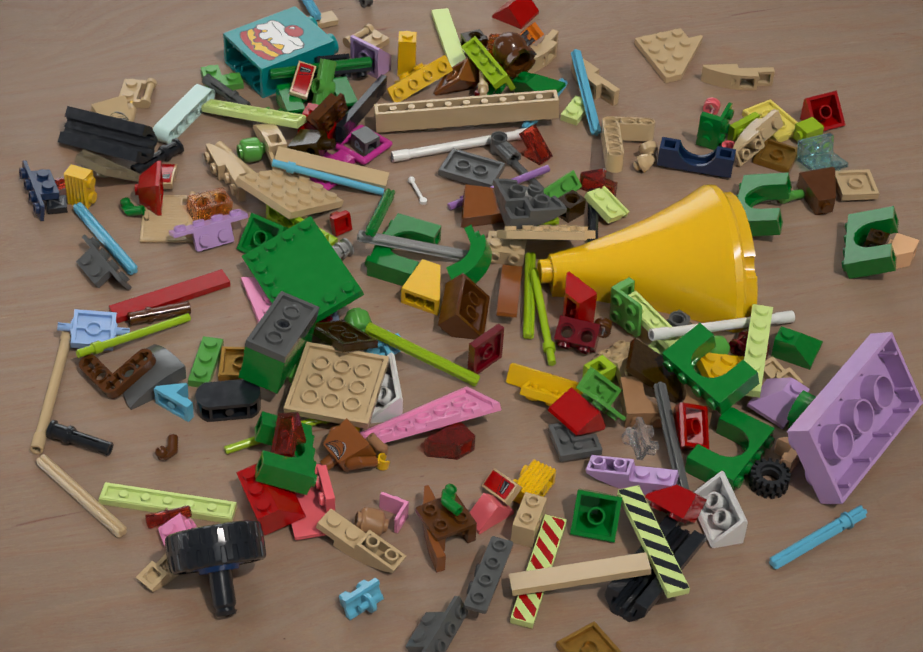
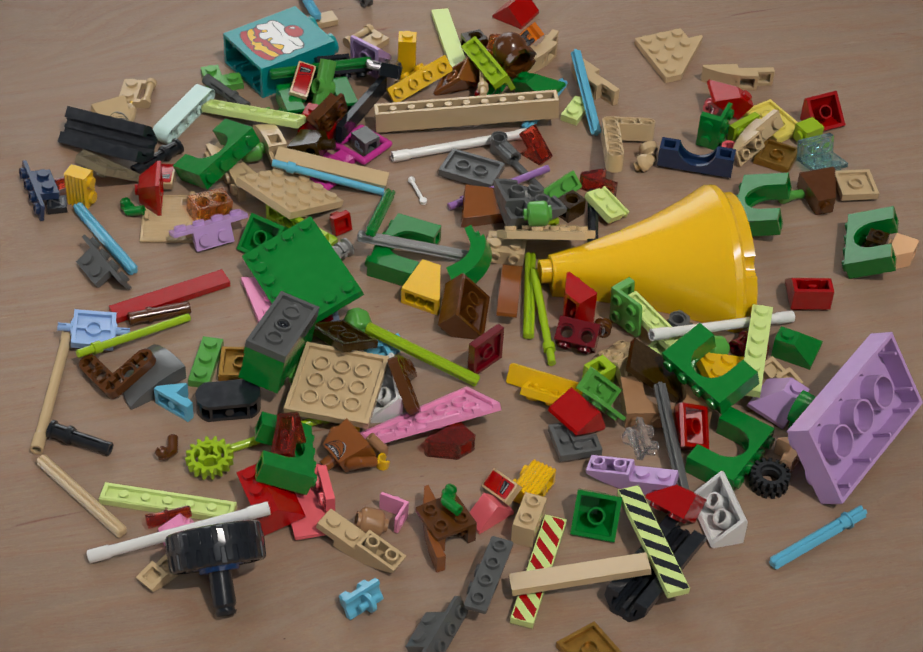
(108, 551): none -> white piece
(204, 172): none -> green arch
(209, 457): none -> lime gear
(386, 67): none -> black piece
(402, 372): none -> reddish brown beam
(538, 213): none -> bright green head
(724, 93): none -> red slope
(810, 293): none -> red slope

